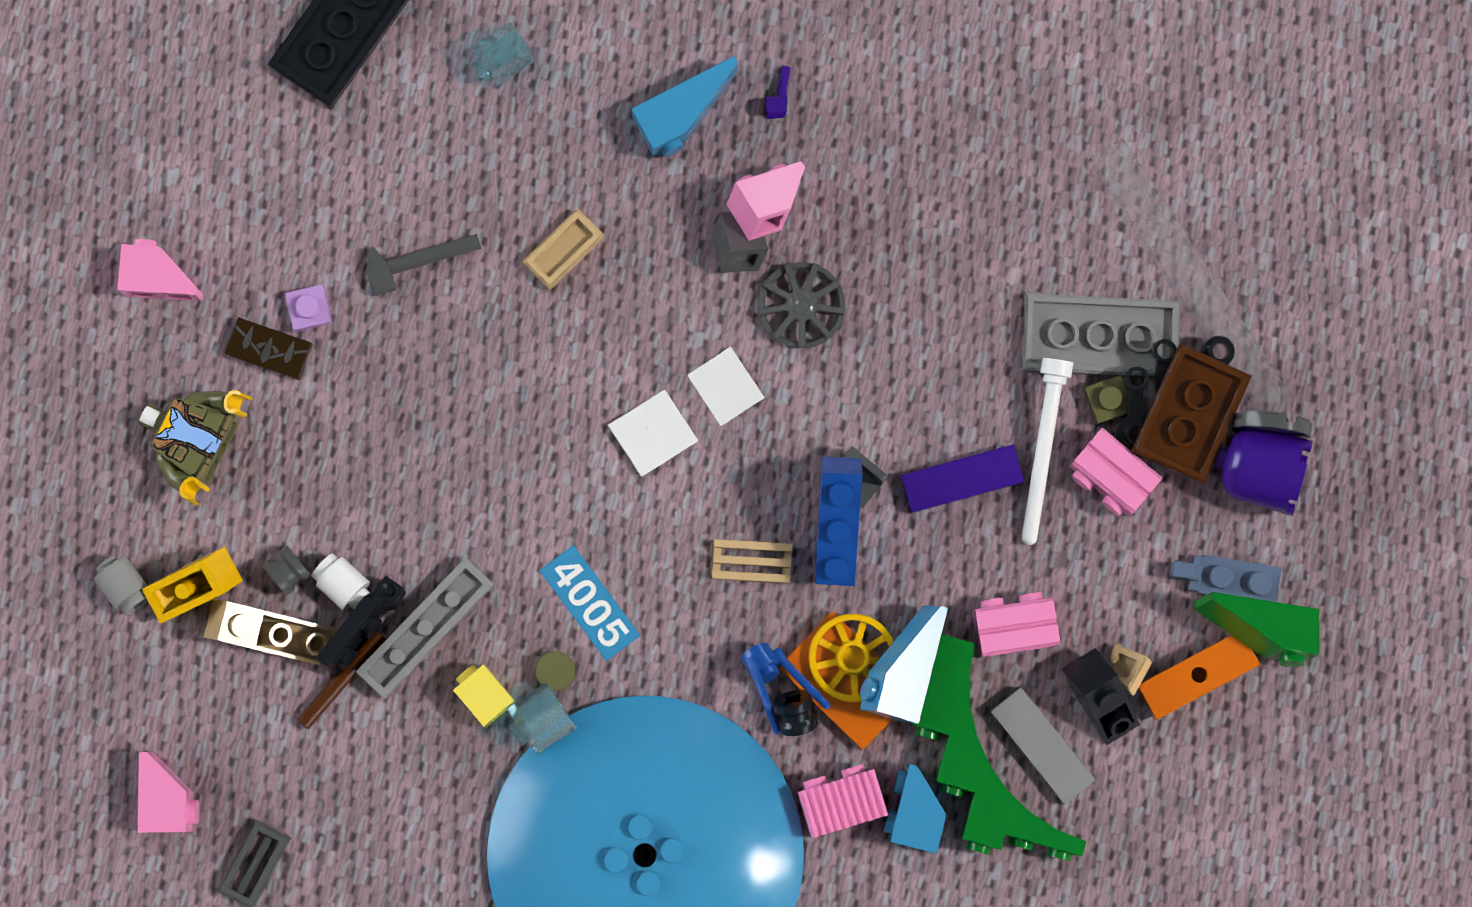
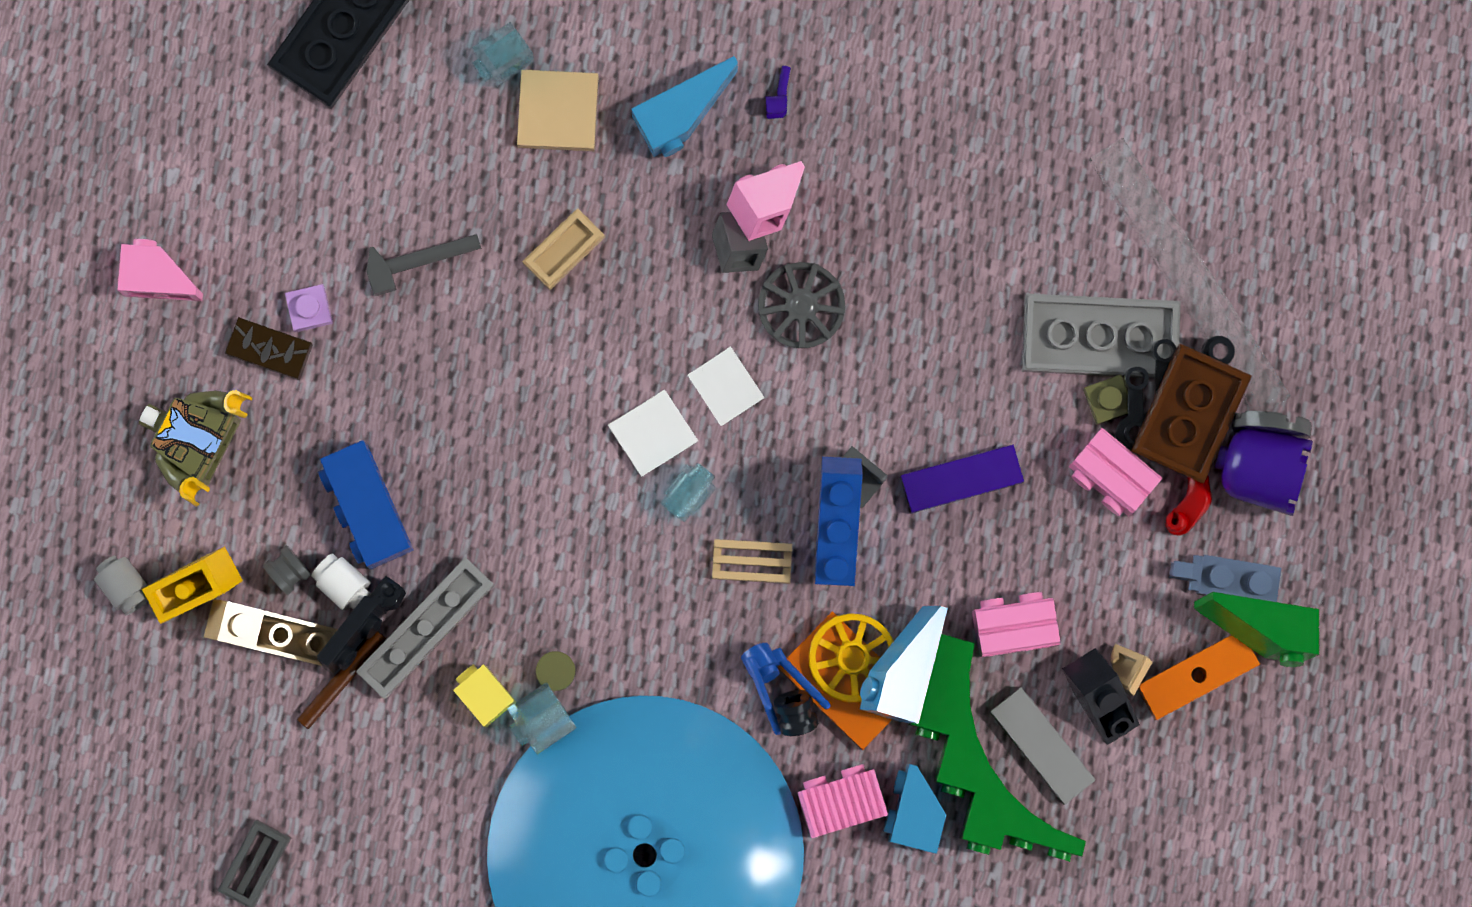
(163, 798): bright pink slope -> none
(364, 505): none -> blue brick
(557, 110): none -> tan tile
(589, 603): dark azure sticker -> none
(688, 491): none -> clear light blue brick
(1055, 375): white piece -> none
(1191, 508): none -> red arm

